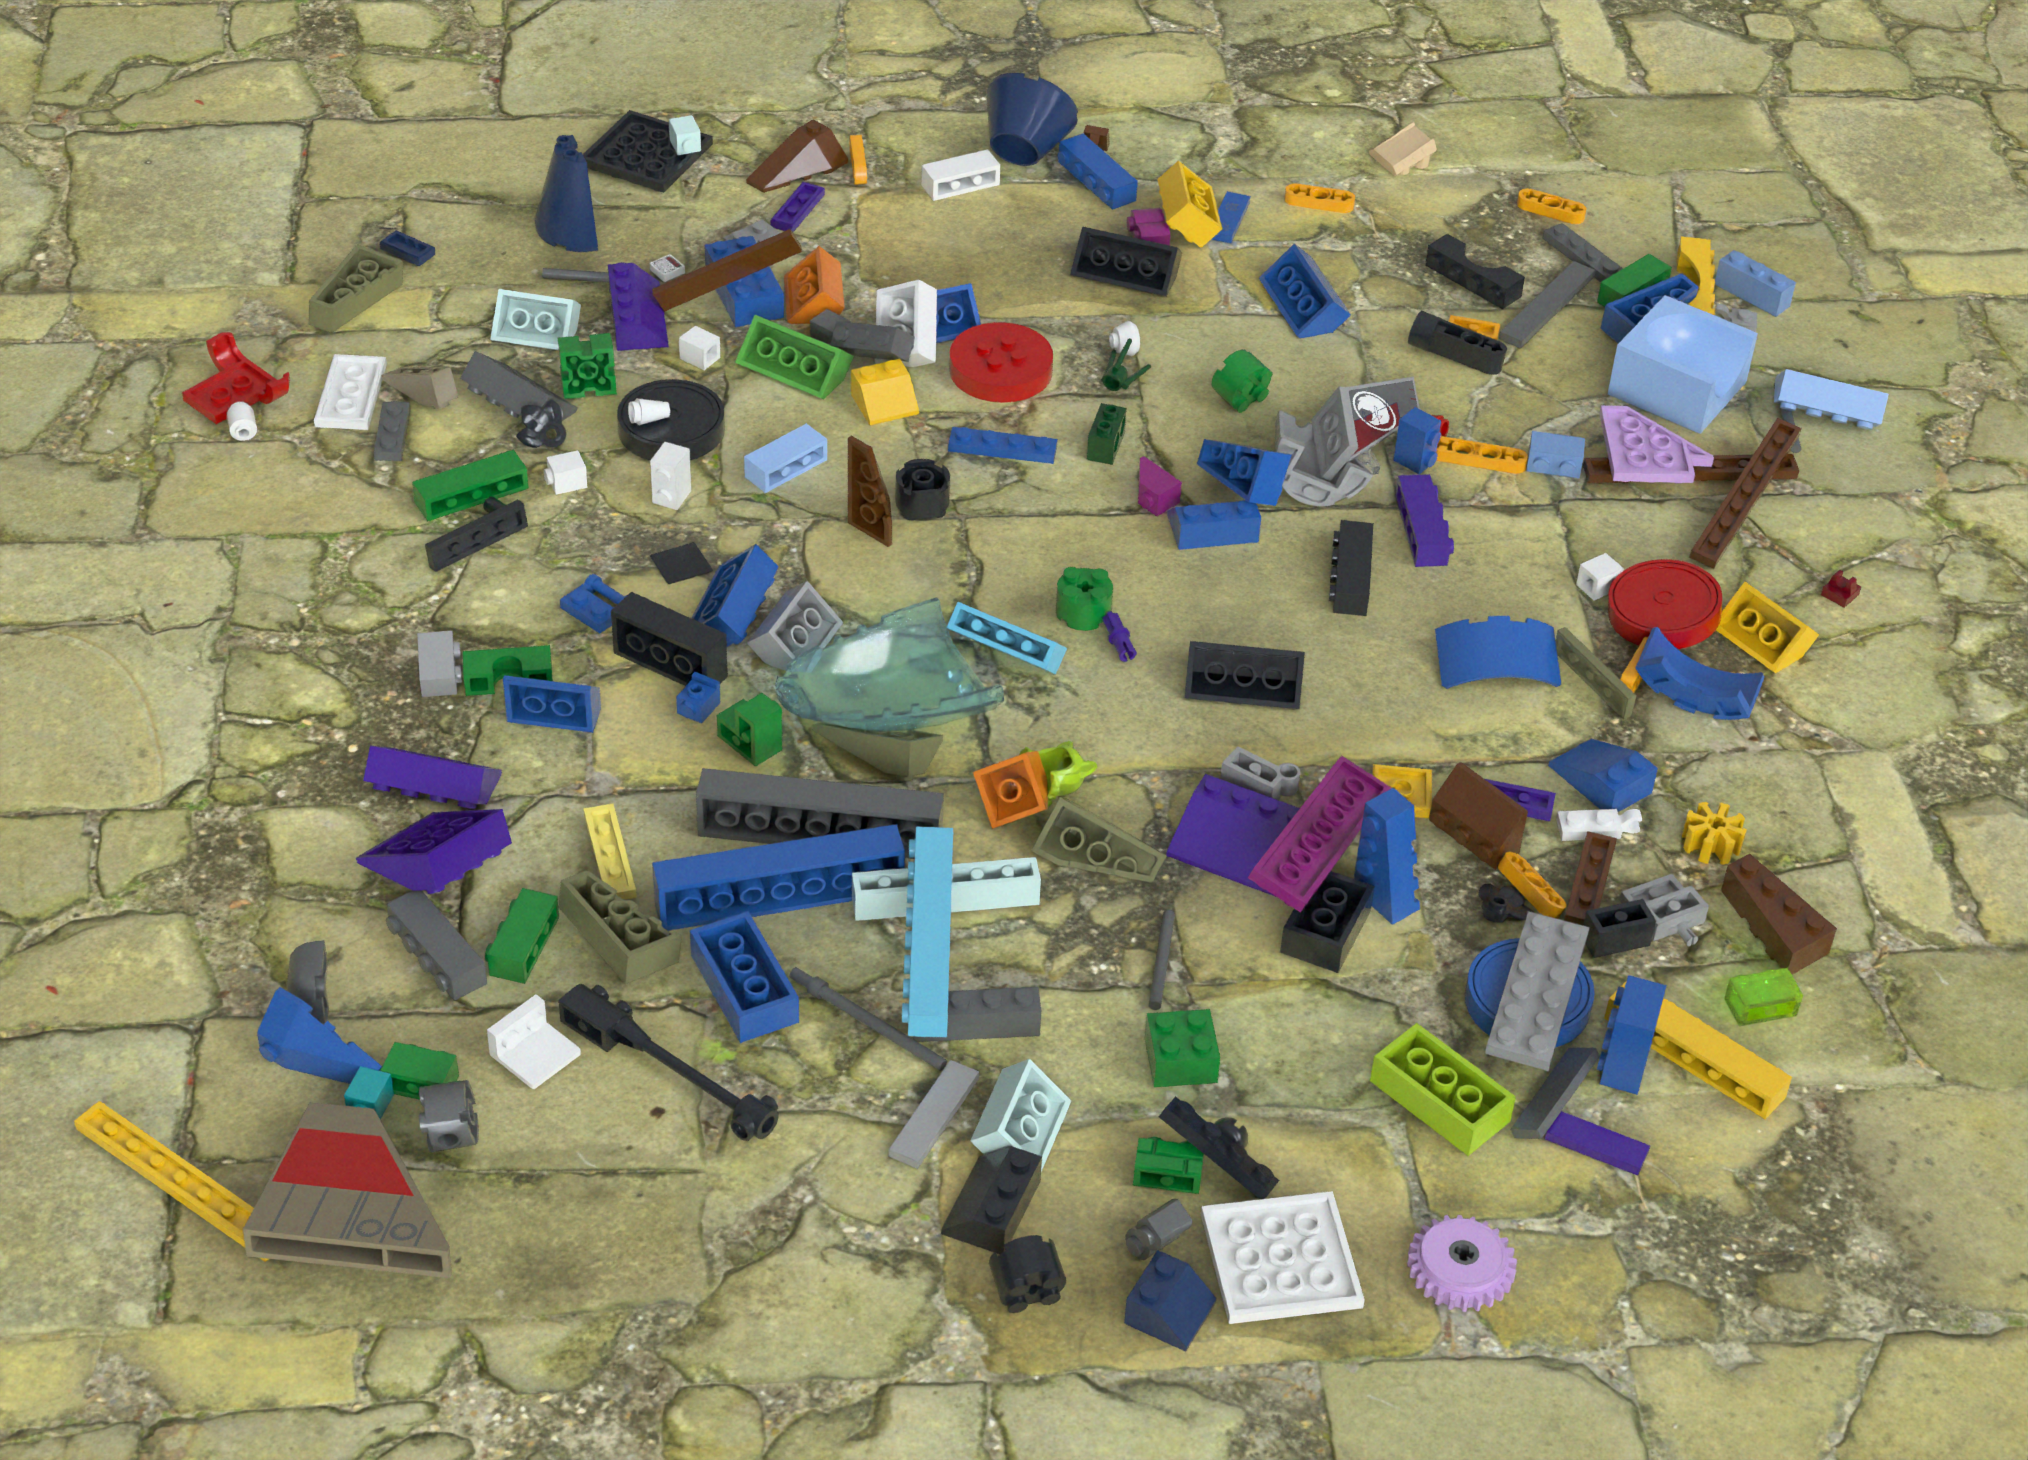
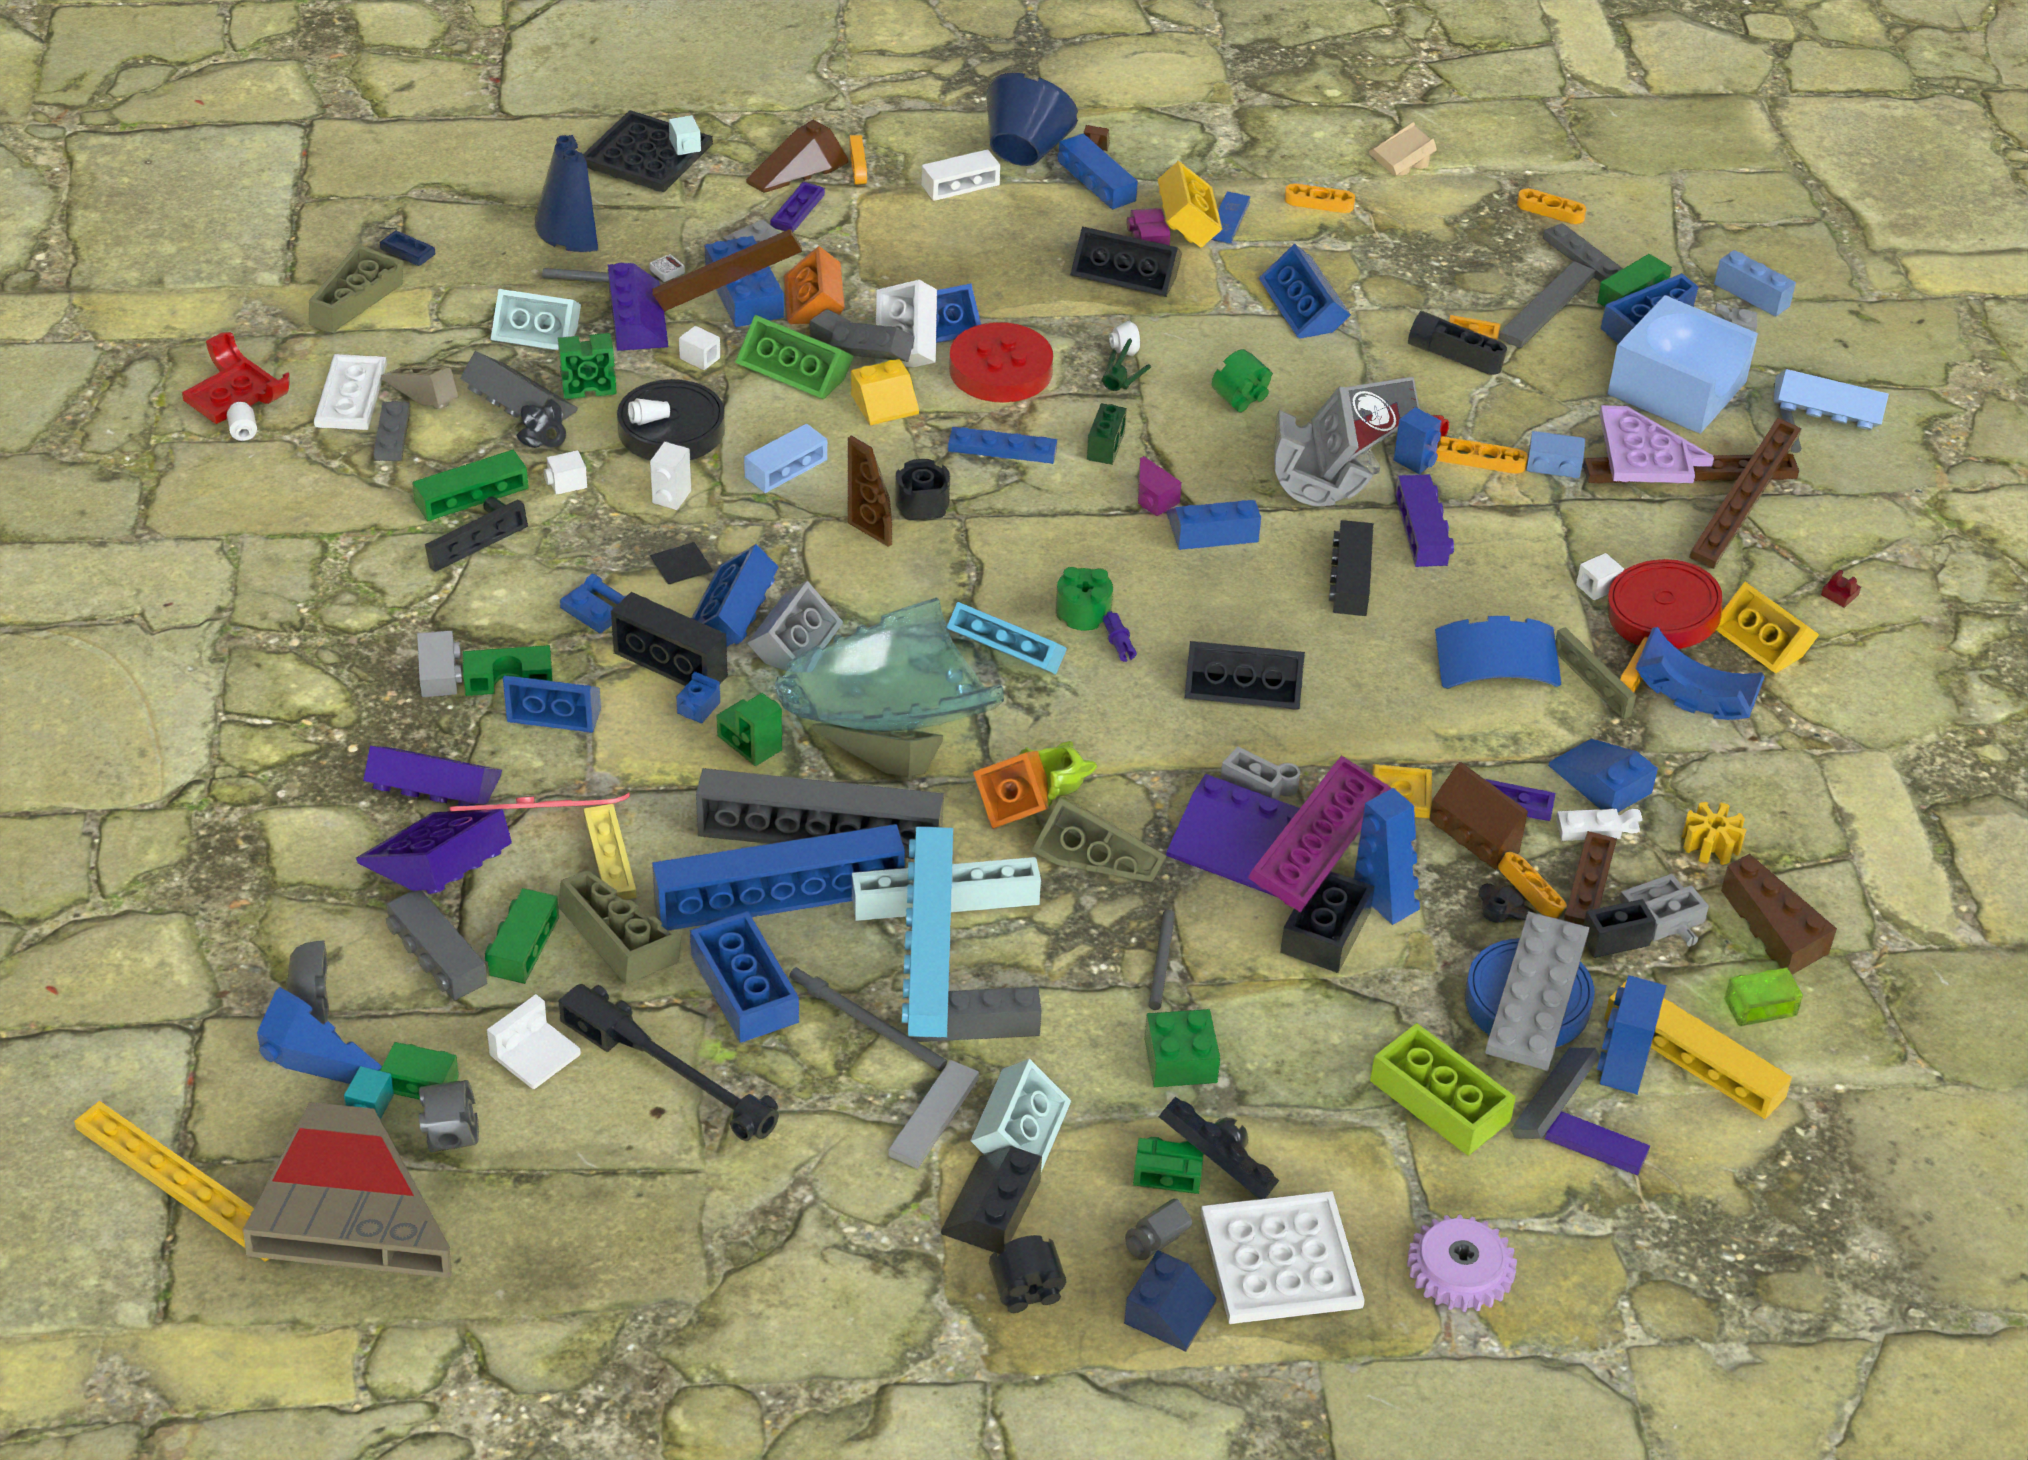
(529, 802): none -> coral piece
(1246, 470): blue wedge -> none
(1497, 285): black arch -> none
(1696, 263): yellow arch -> none

